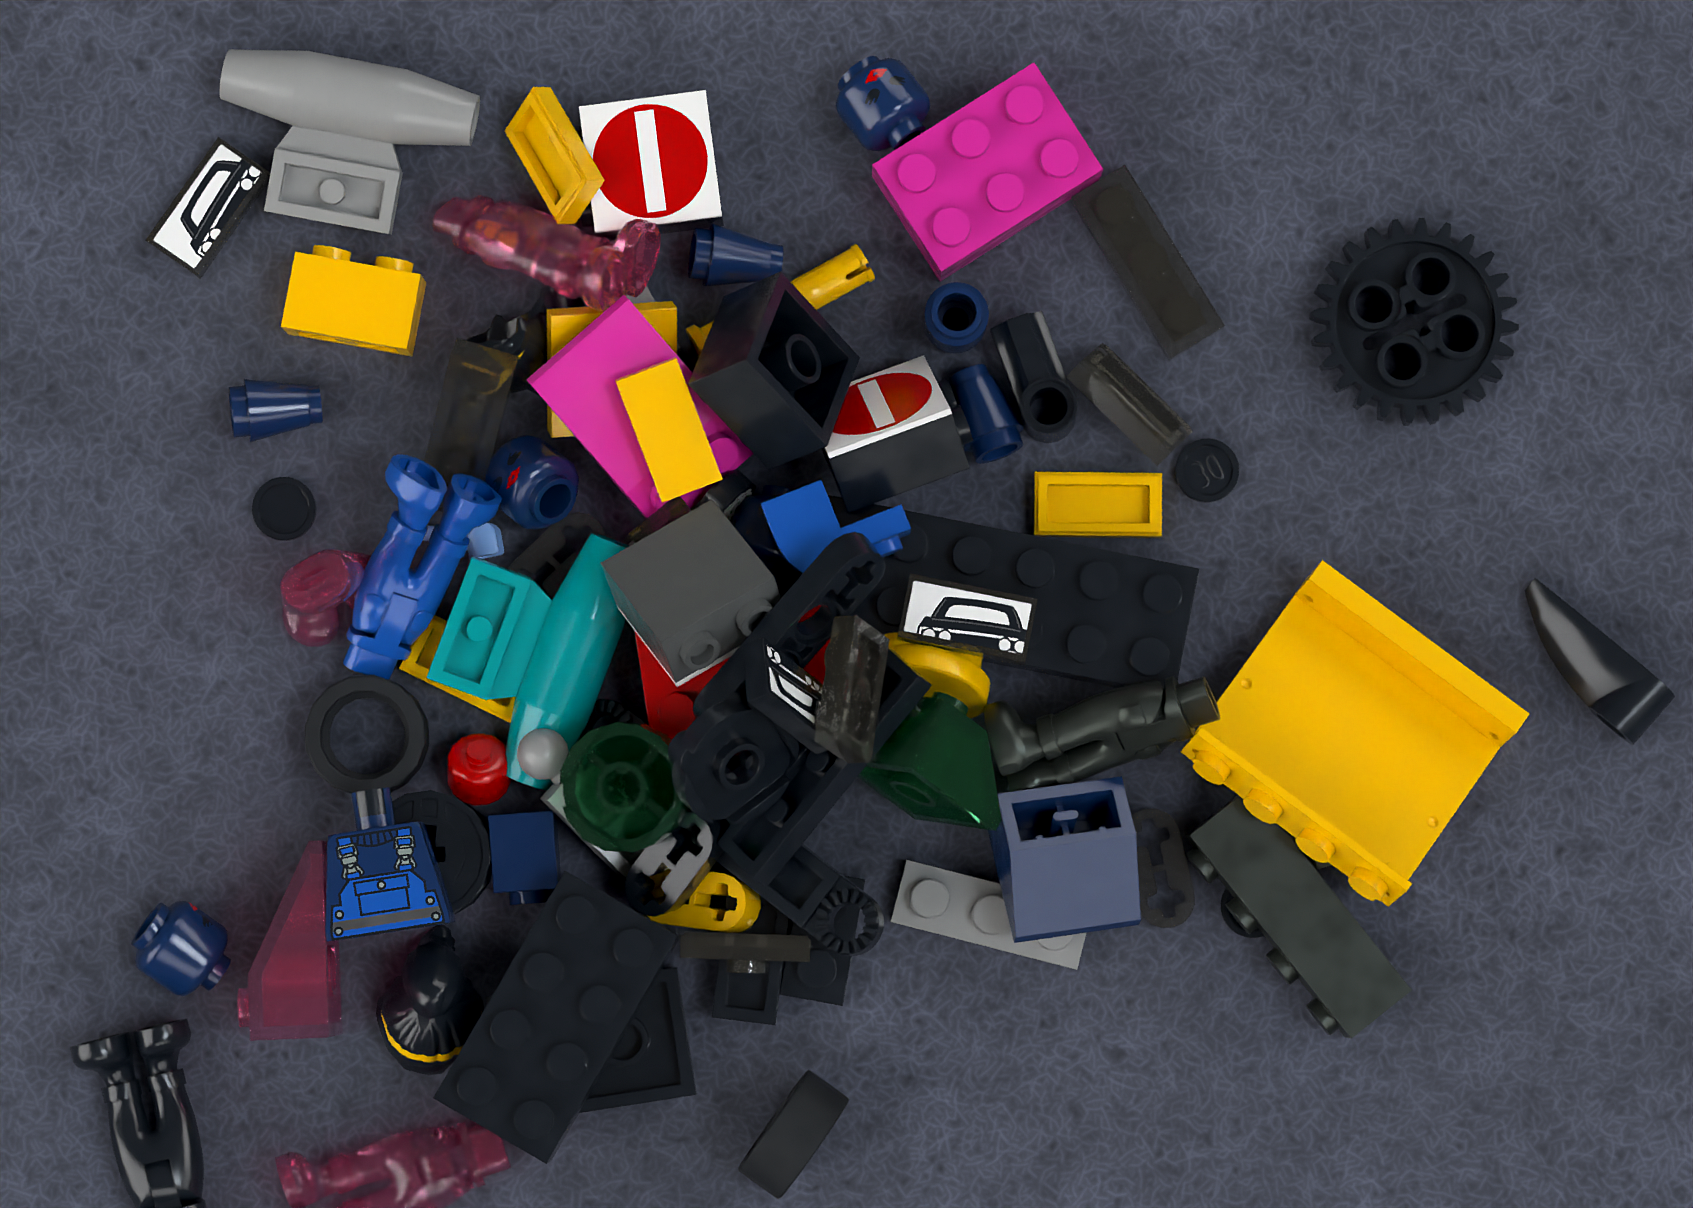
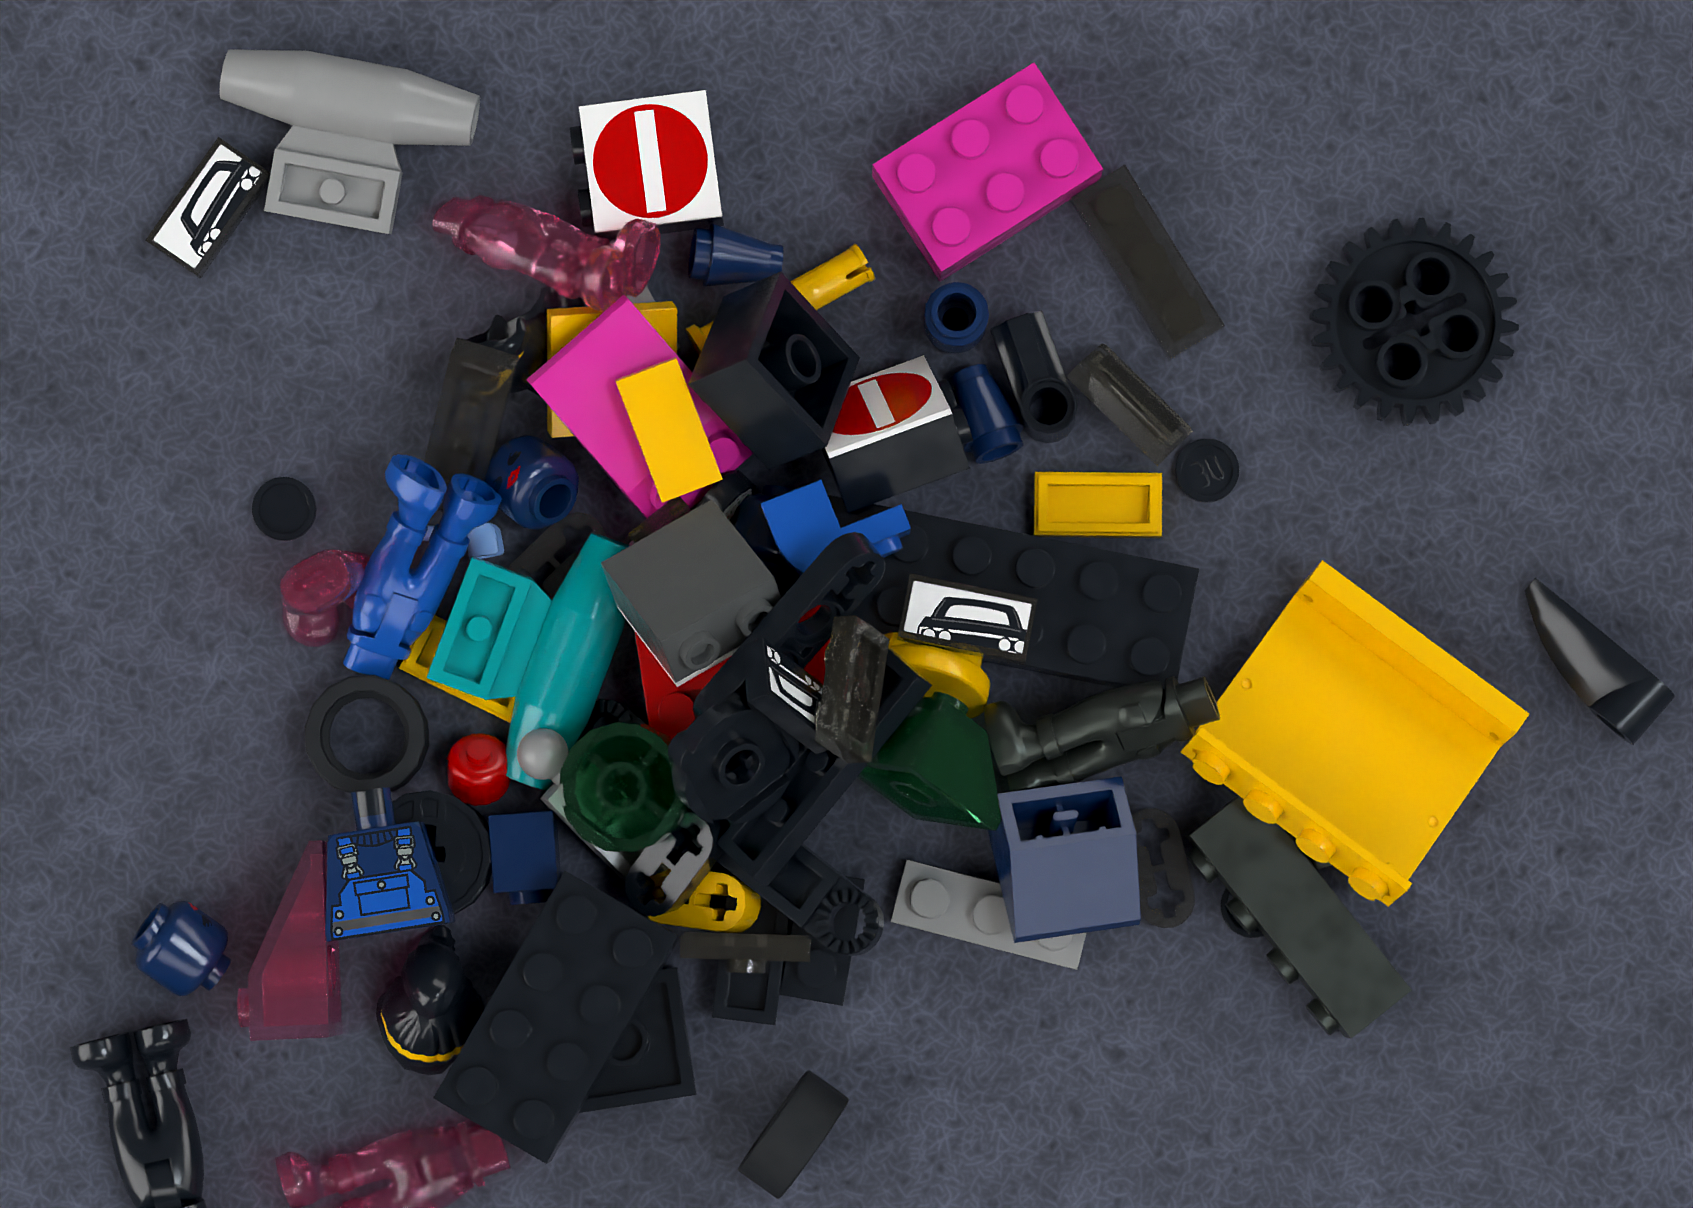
(272, 408): dark blue cone -> none
(354, 301): yellow brick -> none
(554, 155): yellow tile -> none
(882, 103): dark blue head -> none

